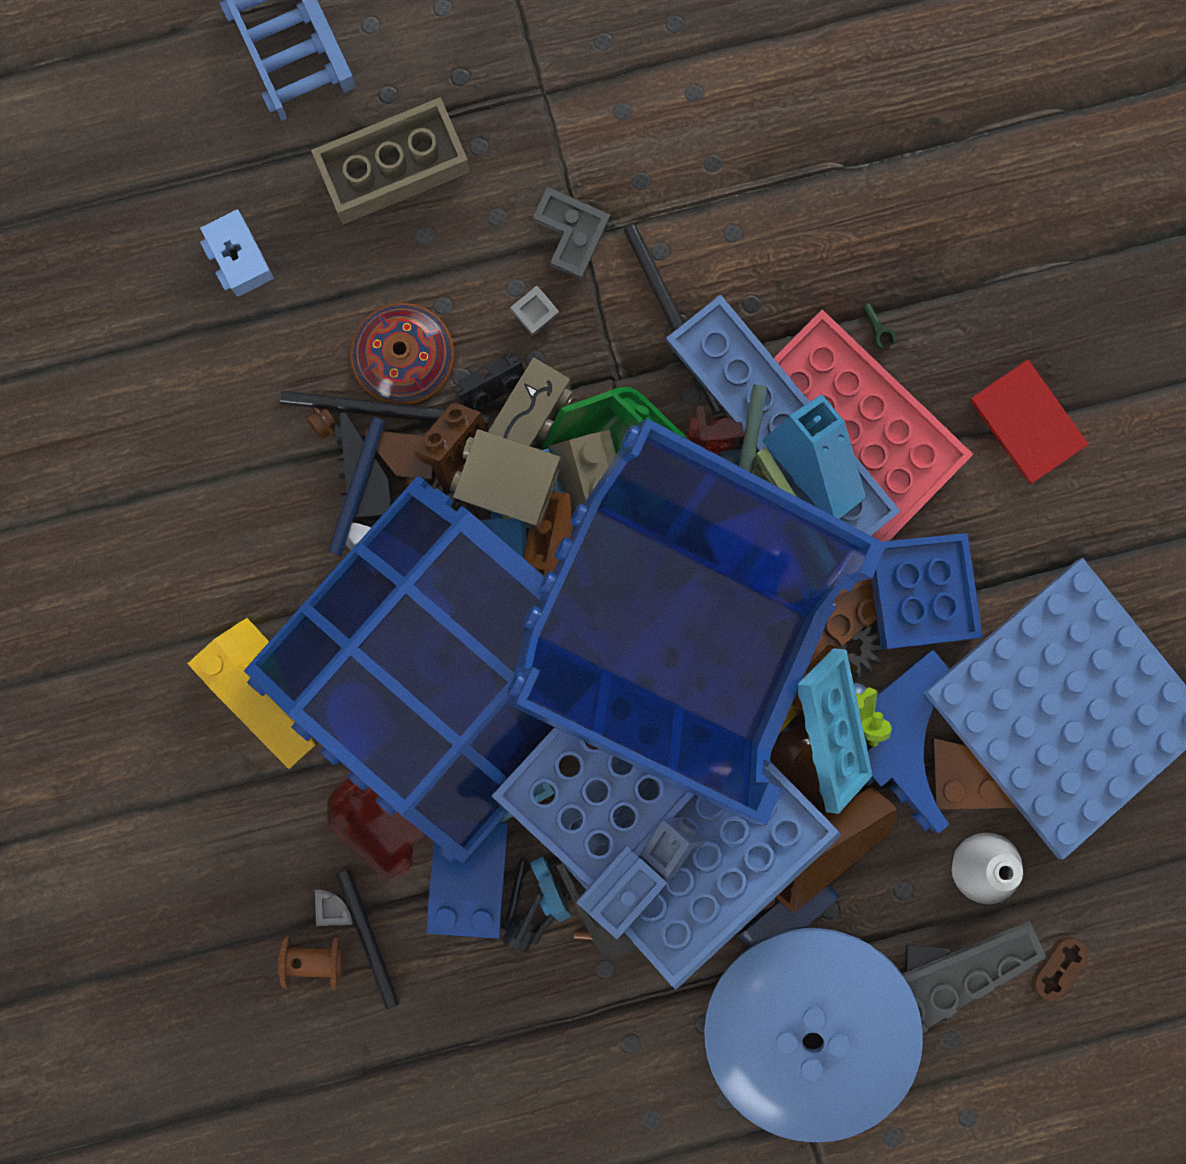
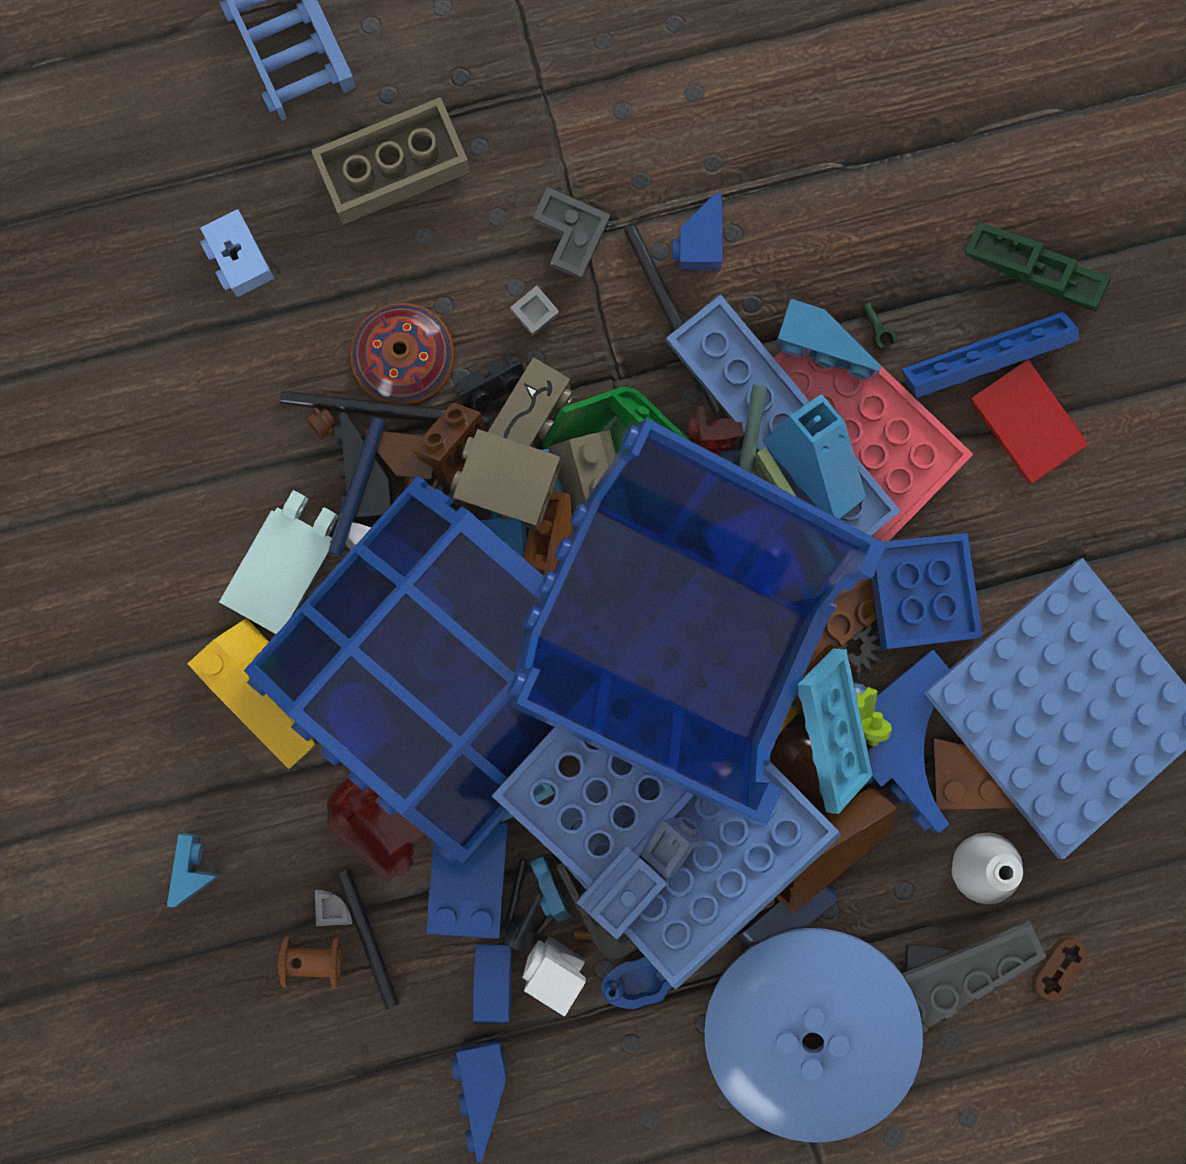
(184, 879): none -> dark azure slope
(280, 565): none -> light aqua tile
(483, 1081): none -> blue slope
(492, 984): none -> blue slope
(554, 975): none -> white arch
(634, 984): none -> blue arm
(701, 239): none -> blue slope
(818, 335): none -> dark azure slope
(990, 354): none -> blue plate
(1037, 267): none -> dark green slope

